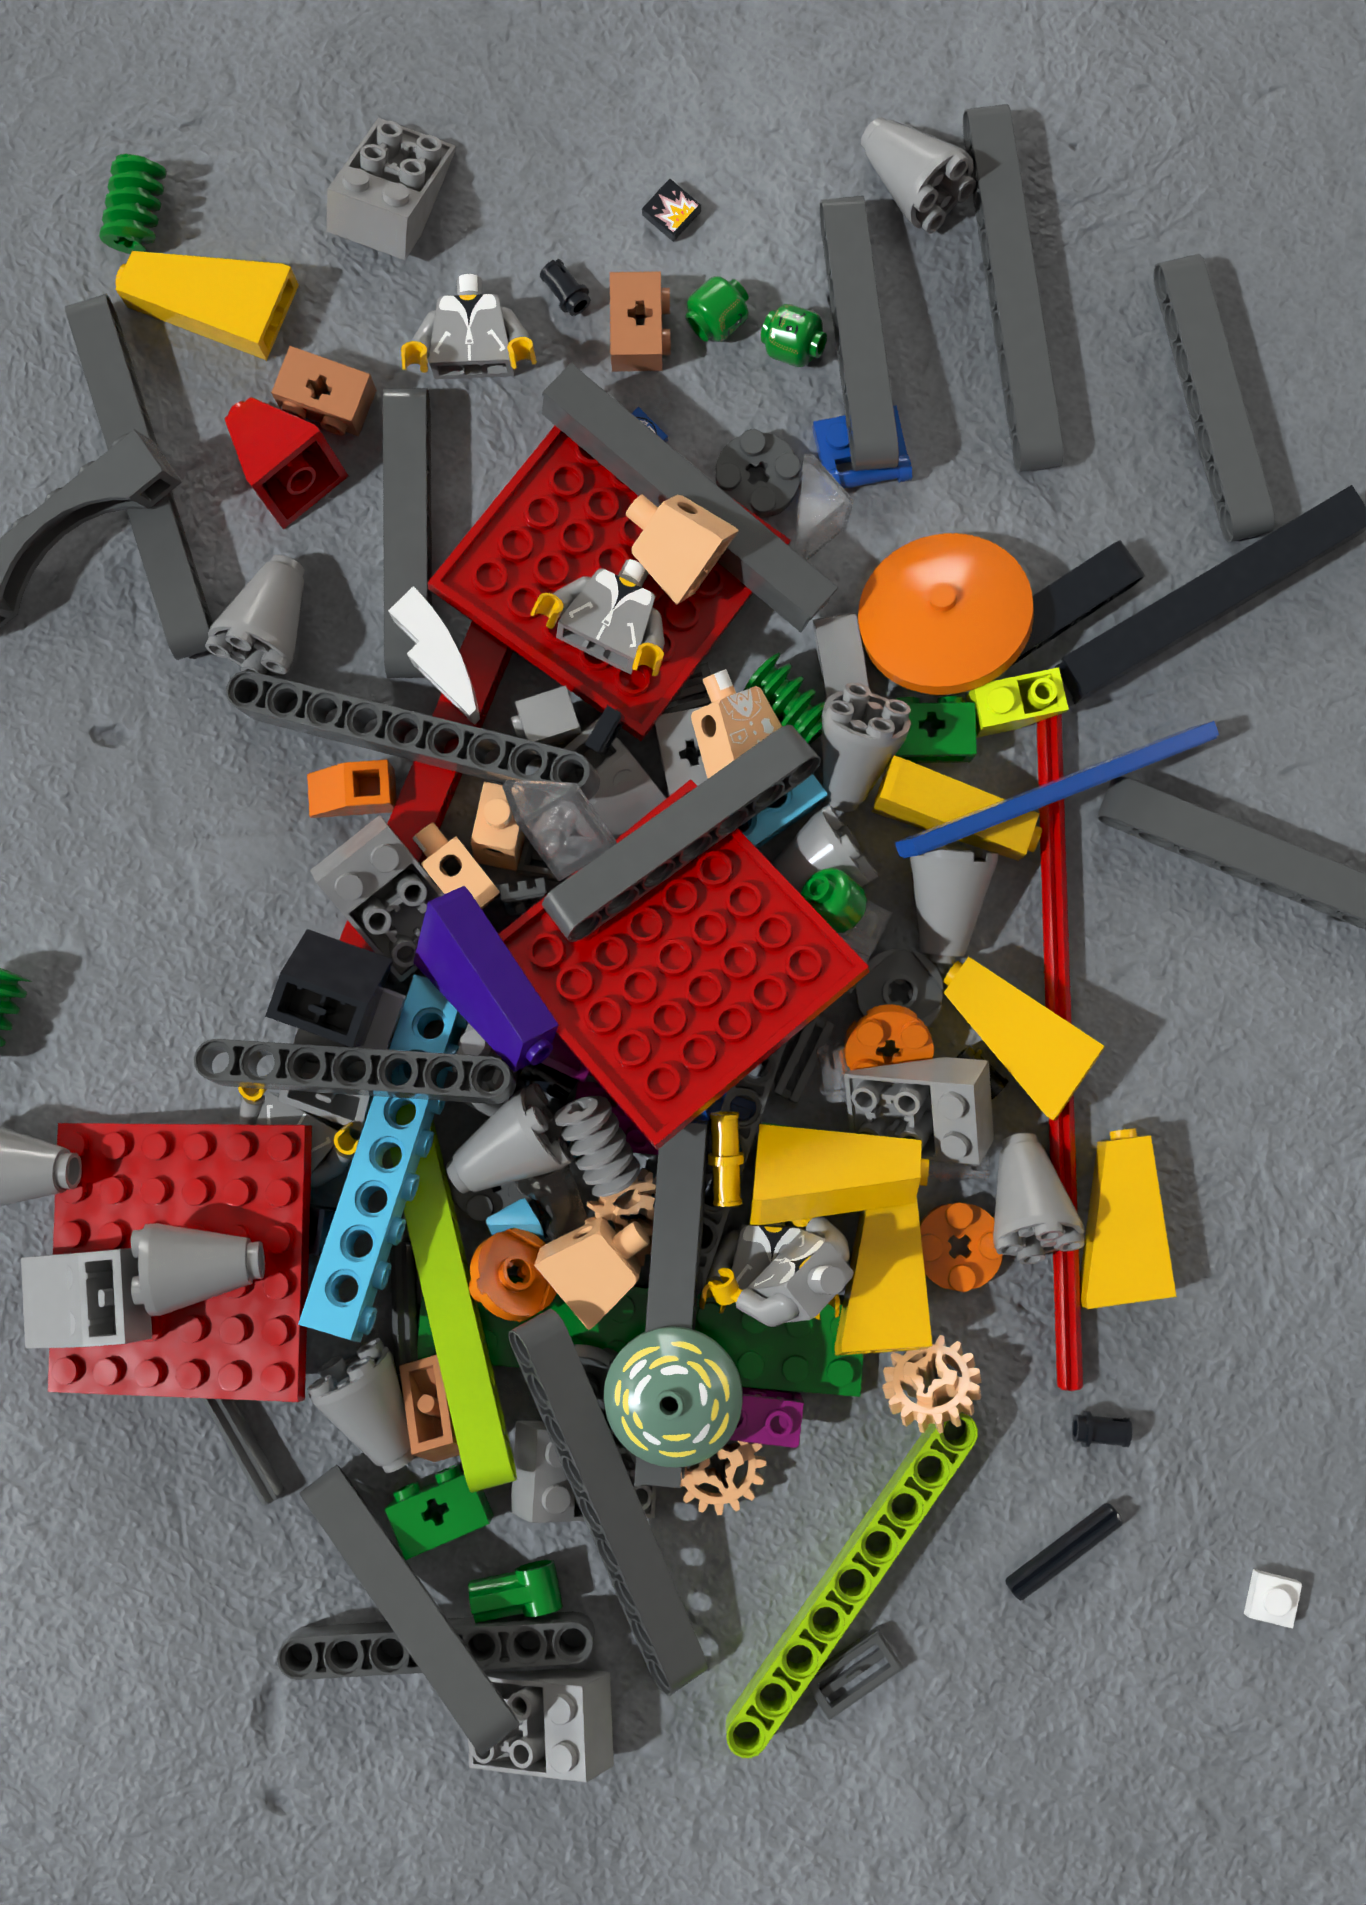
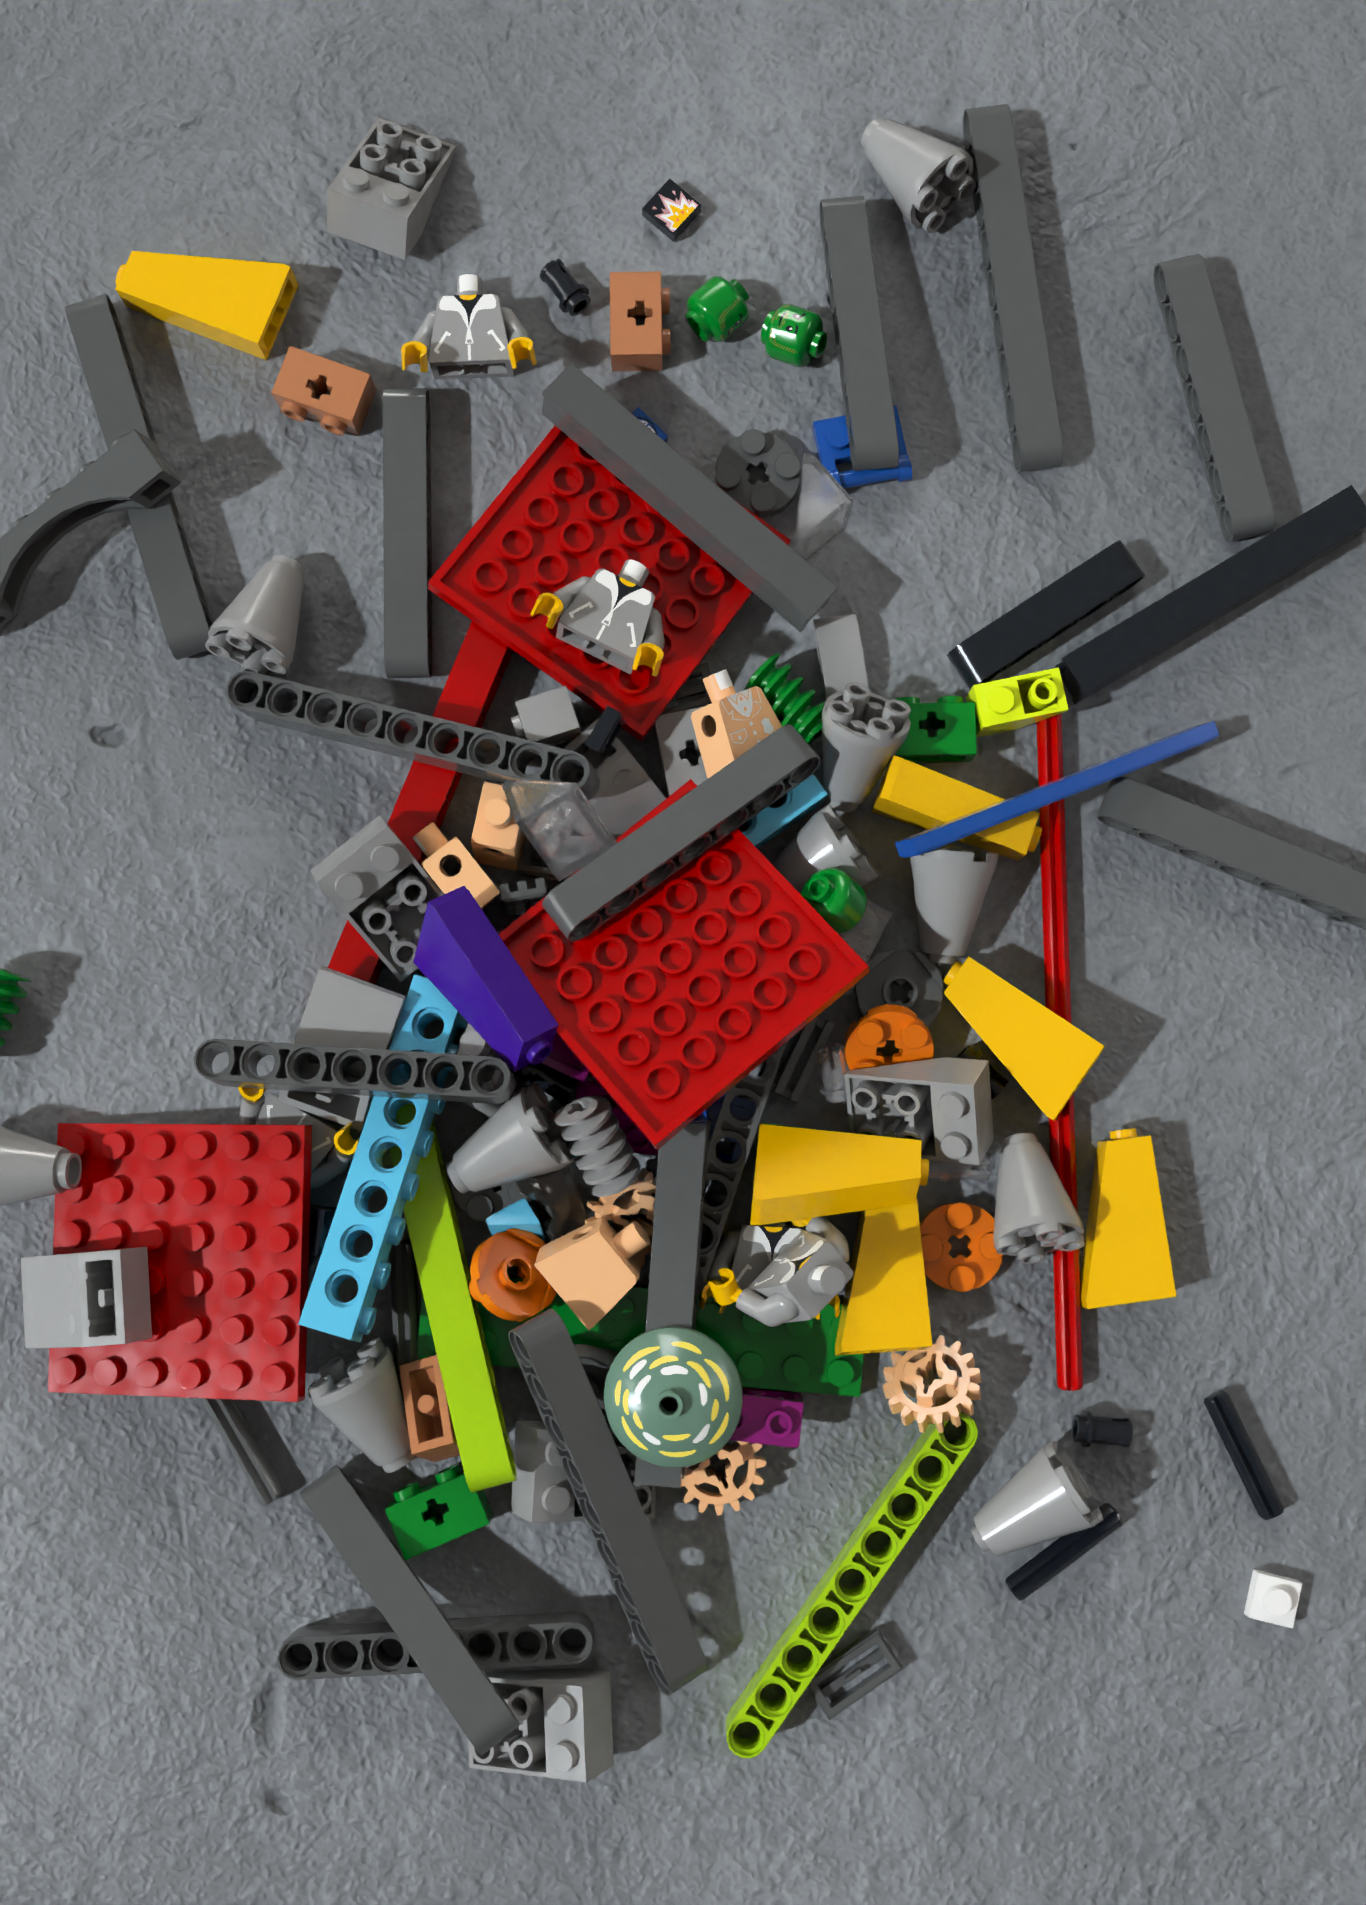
(131, 203): green piece -> none
(190, 1266): light grey cone -> none
(283, 458): red slope -> none
(330, 989): black slope -> none
(352, 789): orange slope -> none
(435, 652): white slope -> none
(528, 1590): green piece -> none
(678, 543): light nougat torso -> none
(725, 1158): yellow pin -> none
(946, 613): orange dish -> none
(1036, 1505): none -> light grey cone
(1244, 1455): none -> black axle

